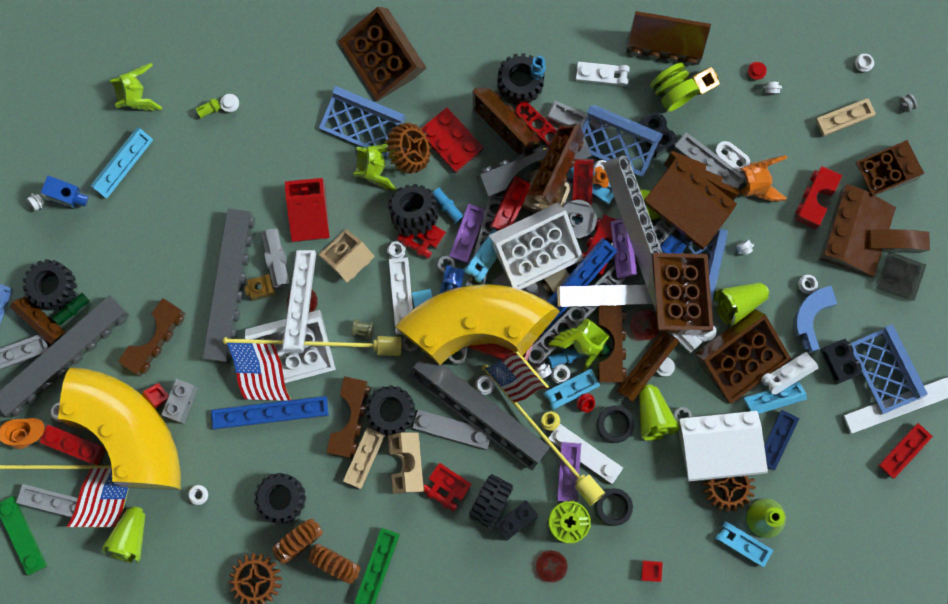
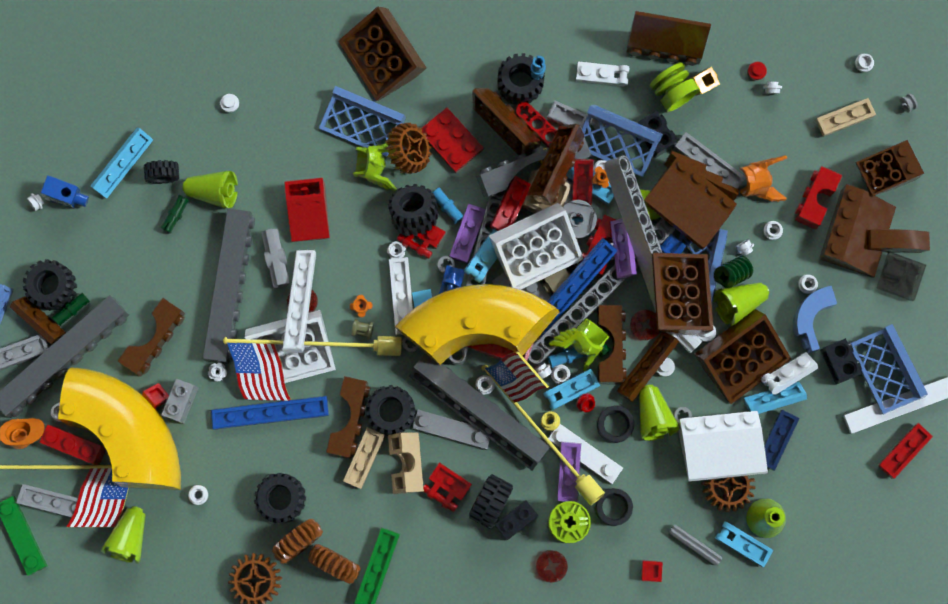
(130, 91): lime helmet -> none
(161, 171): none -> black tyre
(174, 214): none -> dark green pin
(208, 108): lime pin -> none
(212, 371): none -> white plate
(213, 188): none -> lime cone
(266, 290): pearl gold brick -> none
(347, 255): tan slope -> none
(366, 306): none -> orange plate
(603, 295): white tile -> none
(695, 545): none -> light grey axle
(733, 272): none -> dark green piece
(734, 155): white plate -> none
(777, 226): none -> white plate

